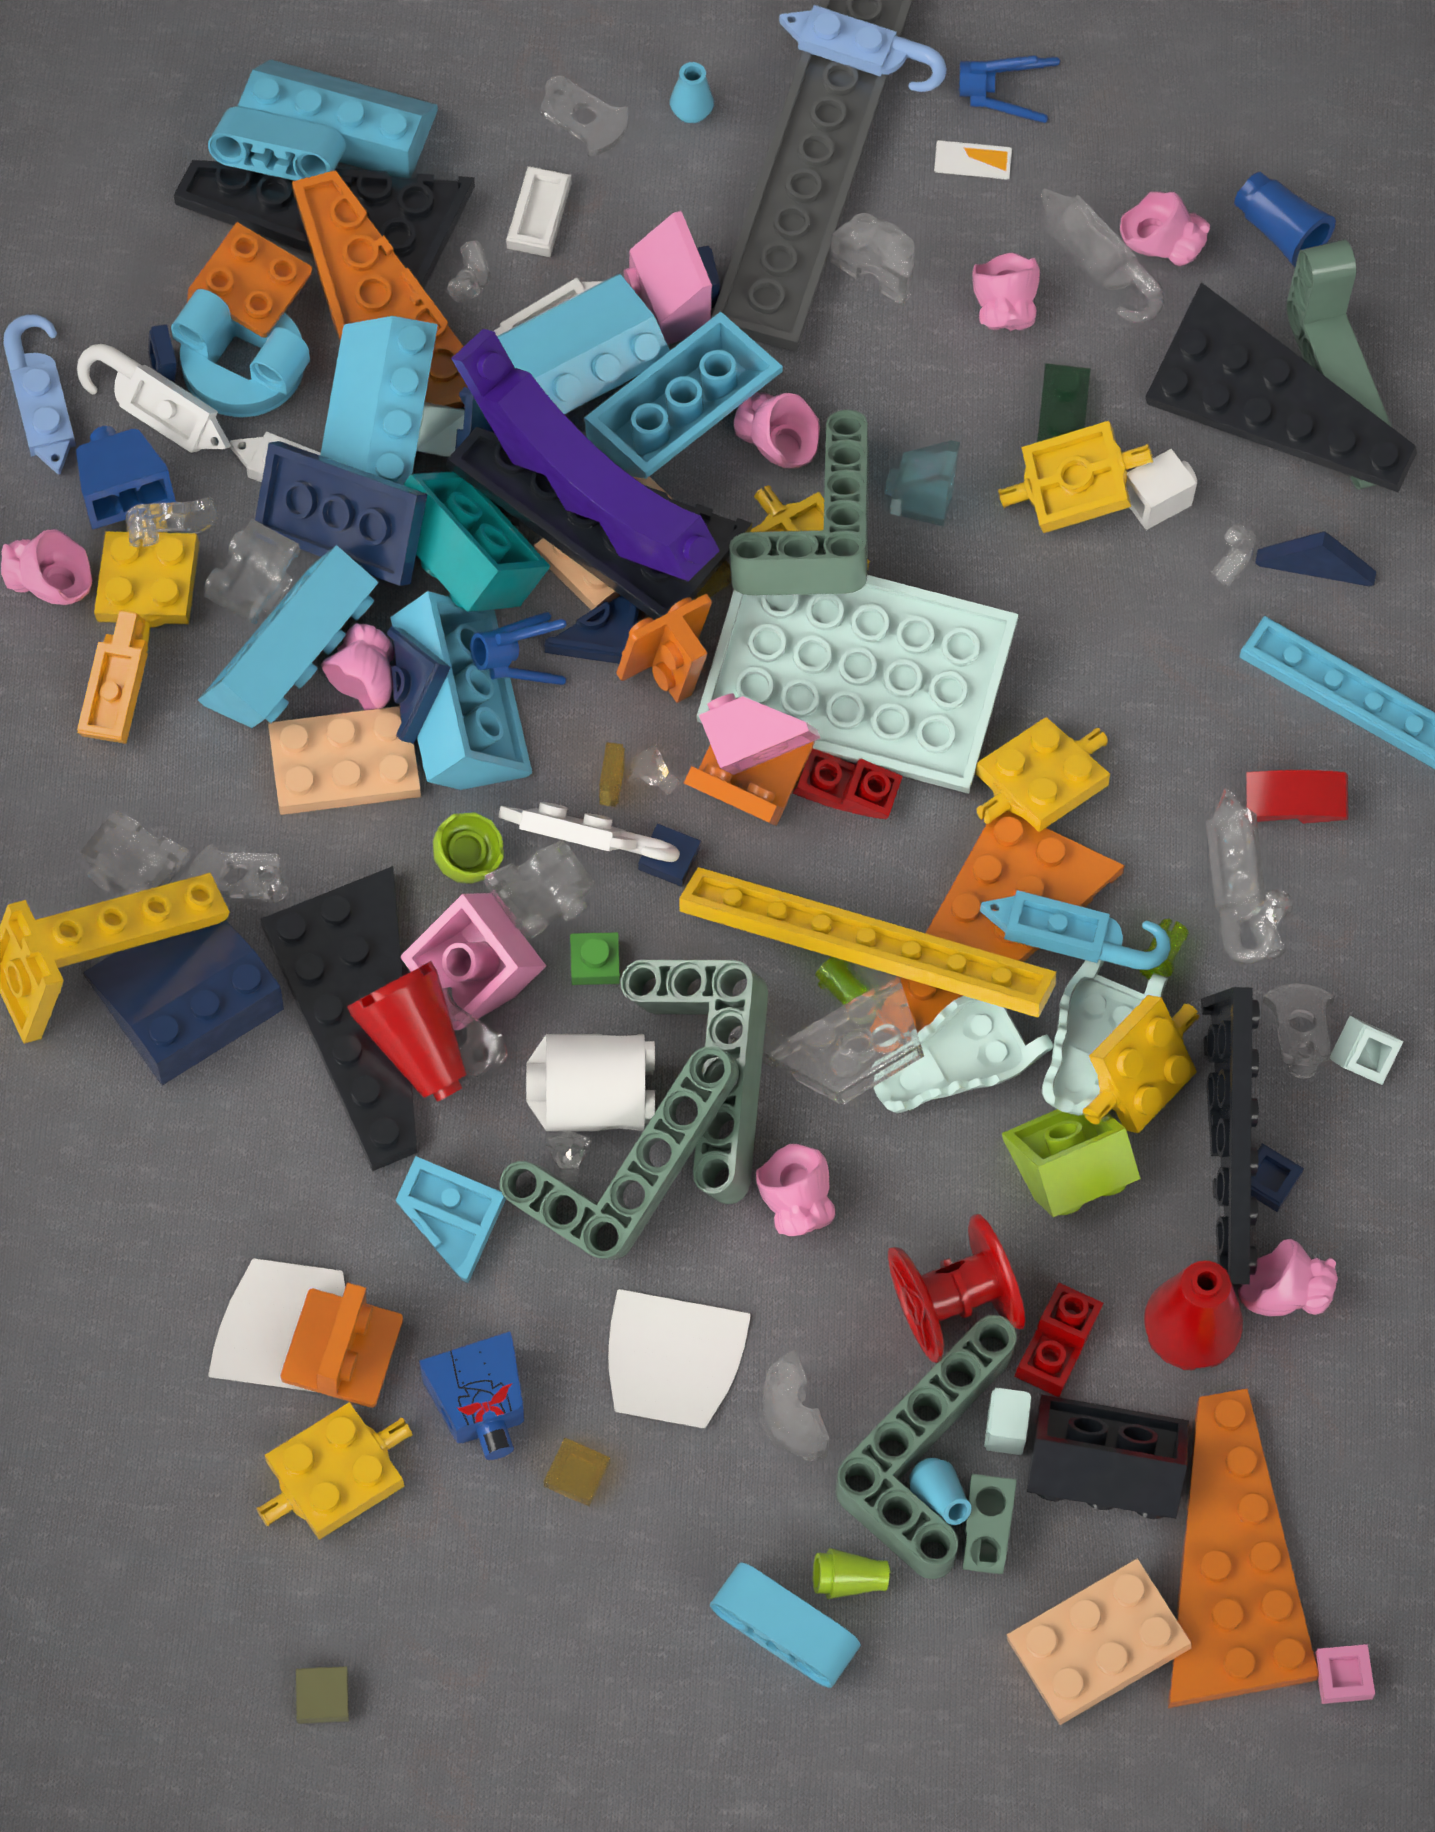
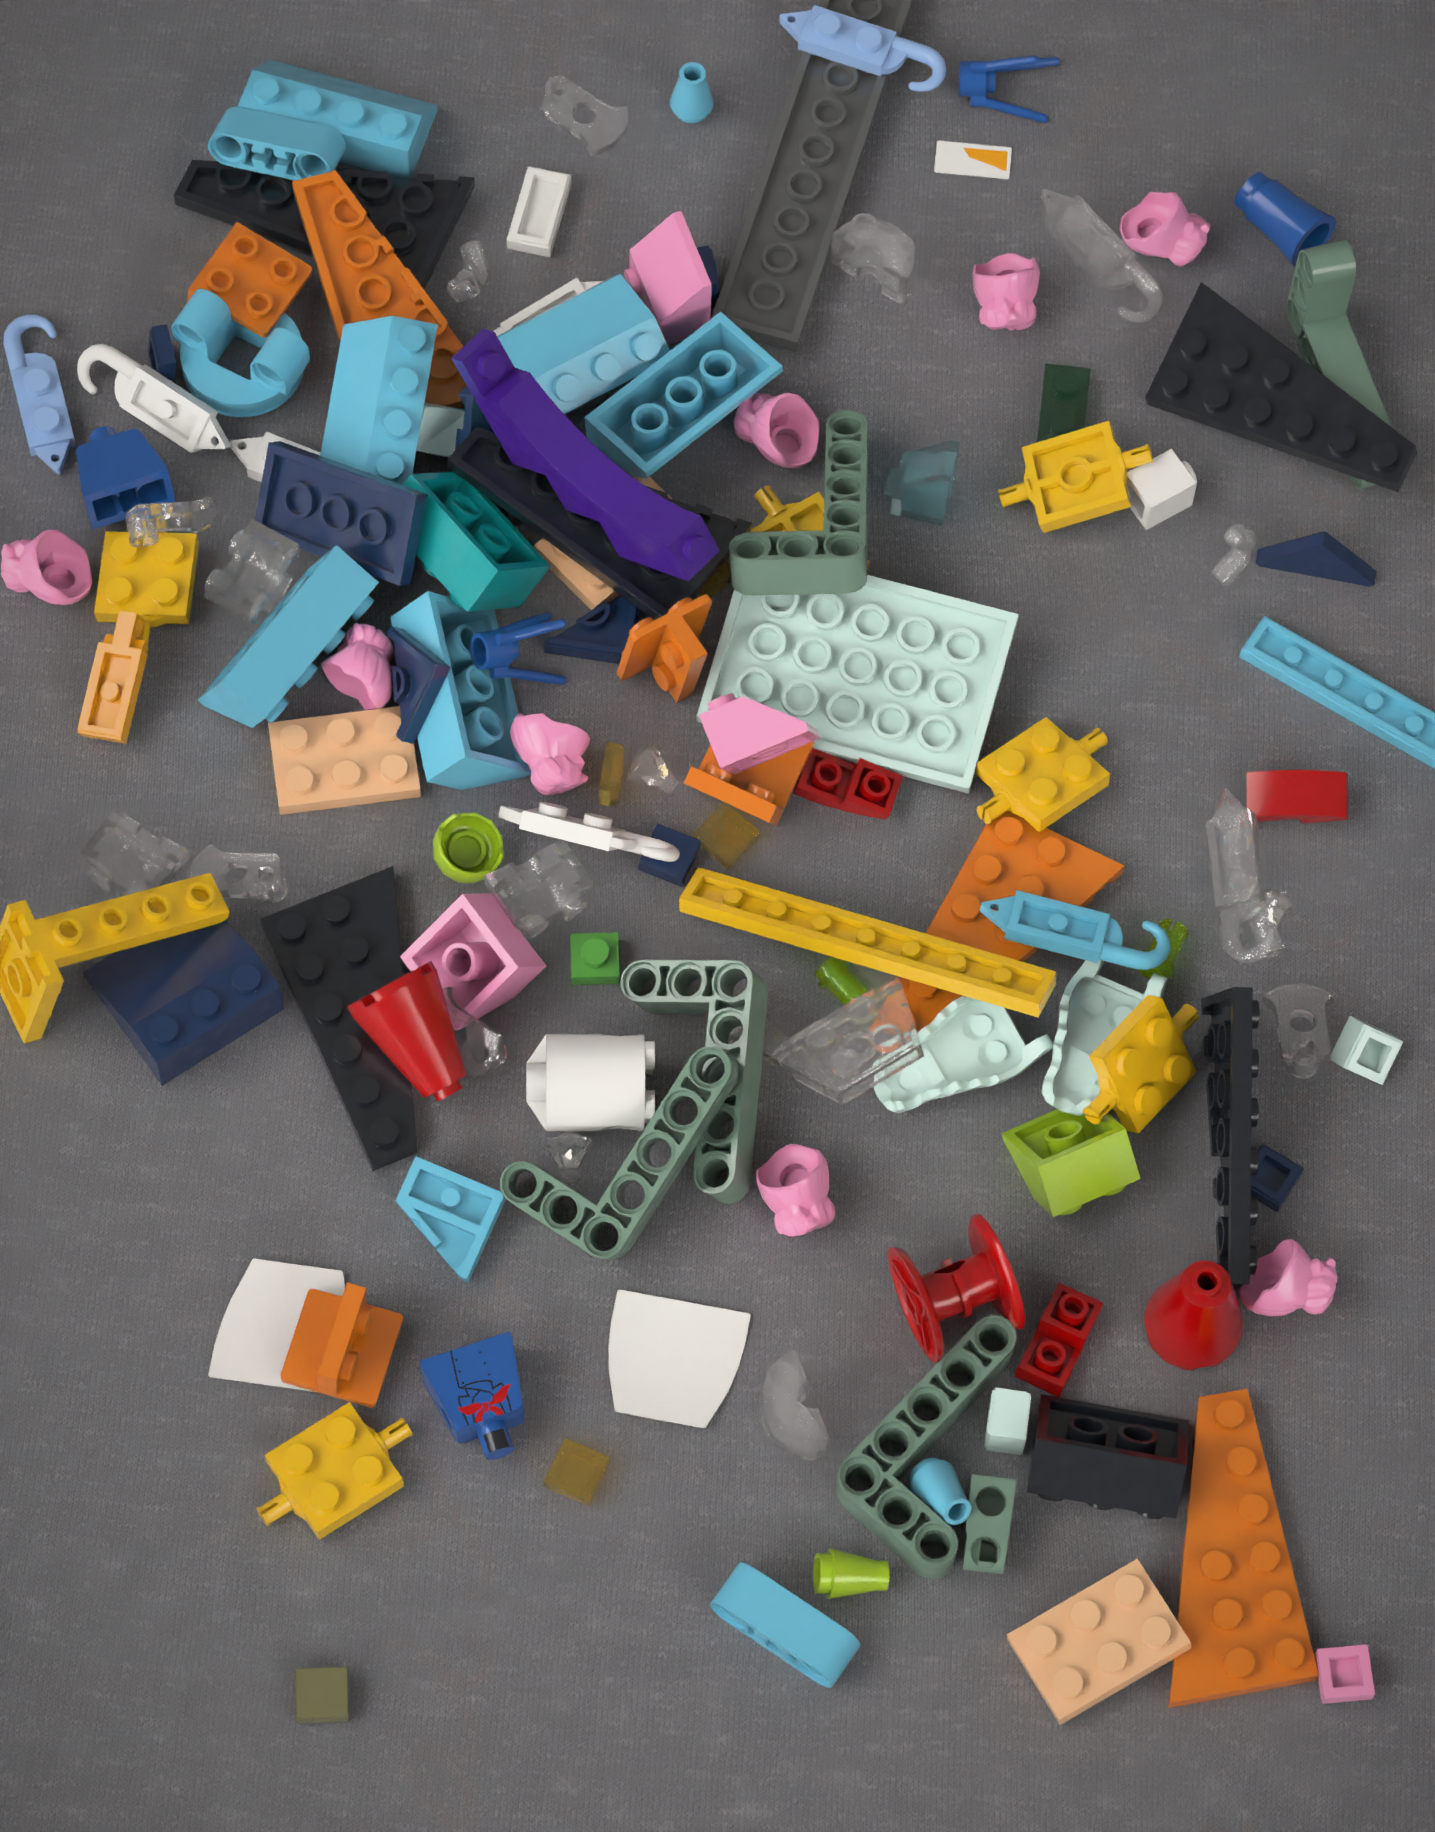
(551, 752): none -> bright pink hair
(726, 835): none -> clear yellow tile

